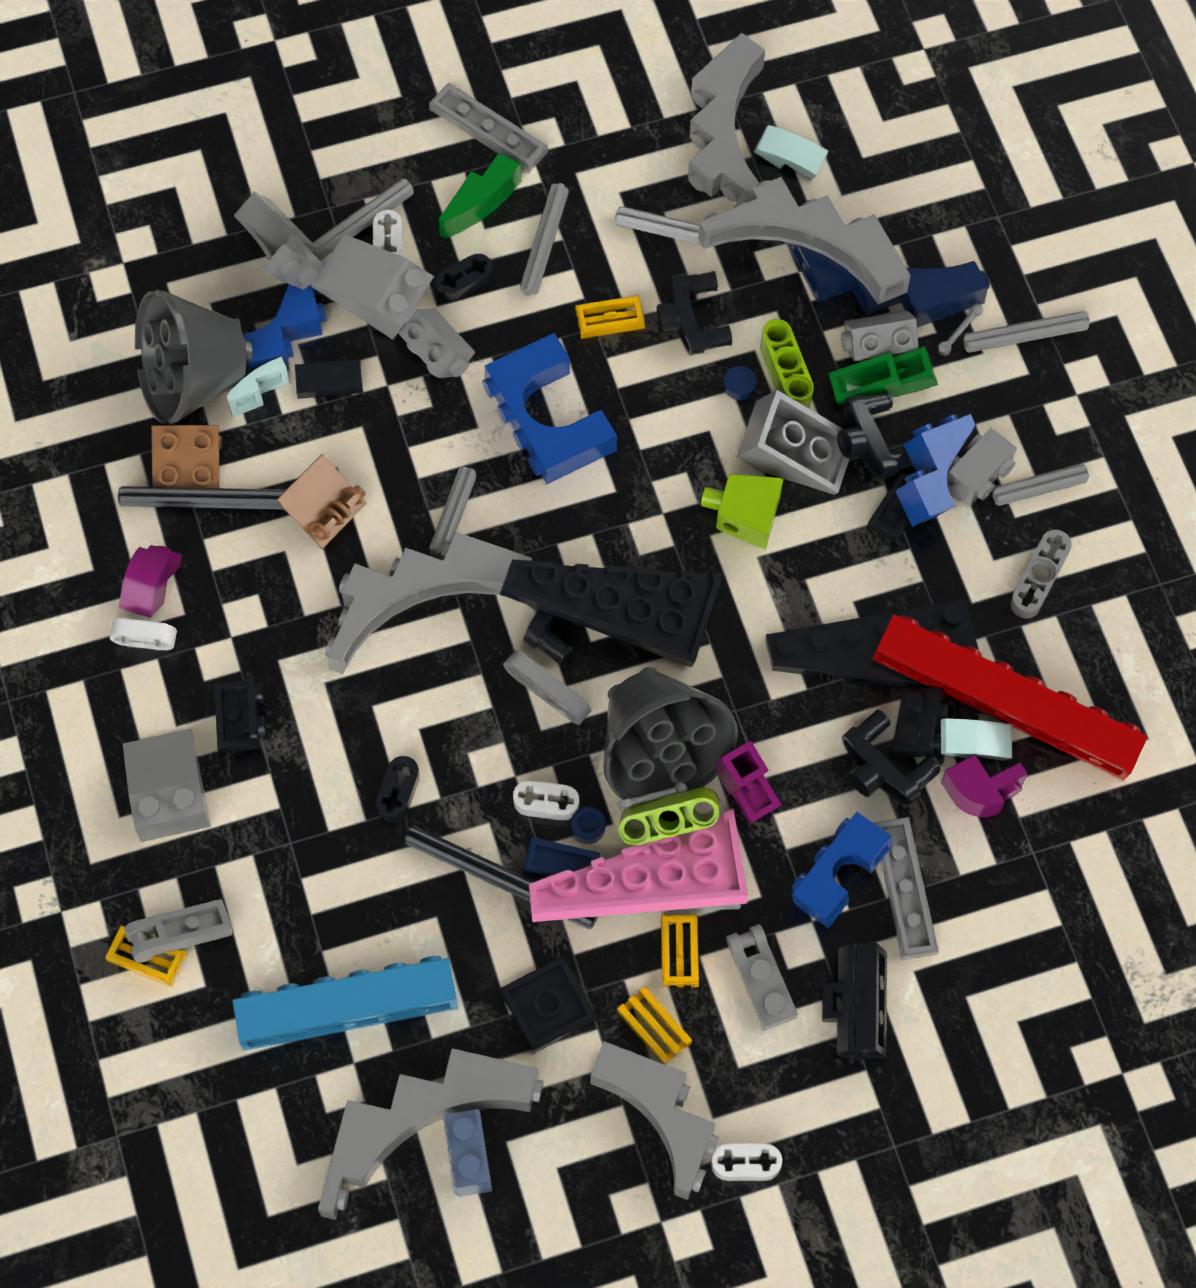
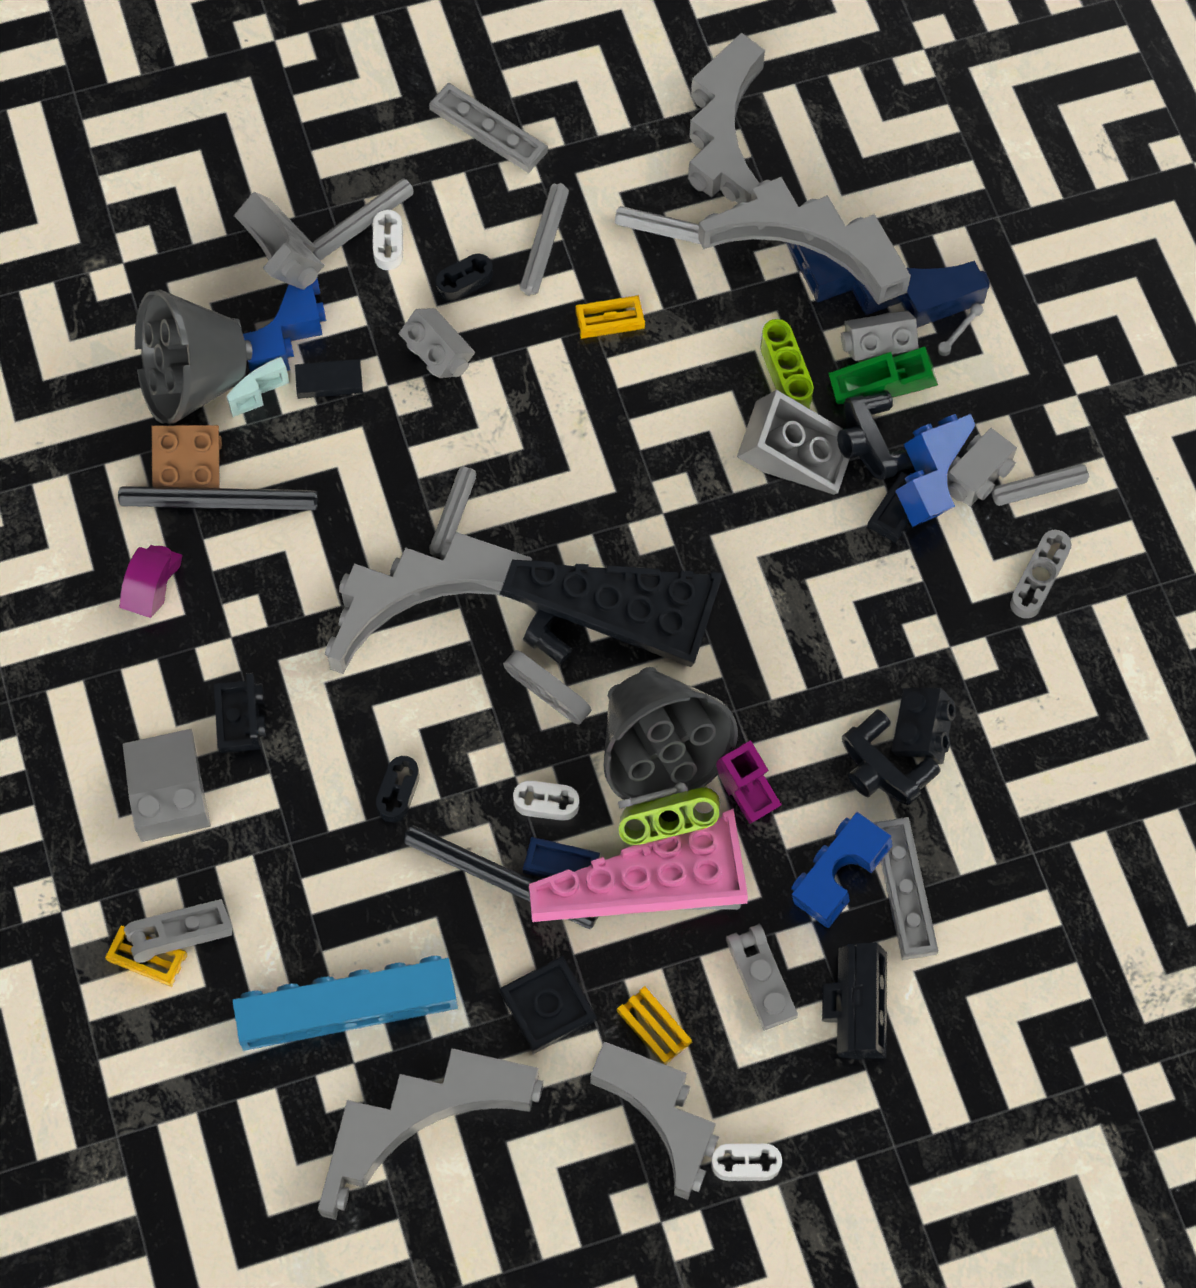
(143, 634): white beam -> none
(322, 501): medium nougat hinge -> none
(372, 284): light grey slope -> none
(467, 1153): sand blue brick -> none
(480, 196): green slope -> none
(551, 450): blue arch -> none
(588, 825): dark blue tile -> none
(679, 980): yellow tile -> none
(680, 316): black connector -> none
(739, 383): dark blue tile -> none
(746, 506): lime torso -> none
(788, 148): light aqua slope -> none
(849, 645): black wing -> none
(976, 737): light aqua slope -> none
(977, 792): magenta brick -> none
(1010, 697): red brick -> none
(1026, 331): light grey axle -> none

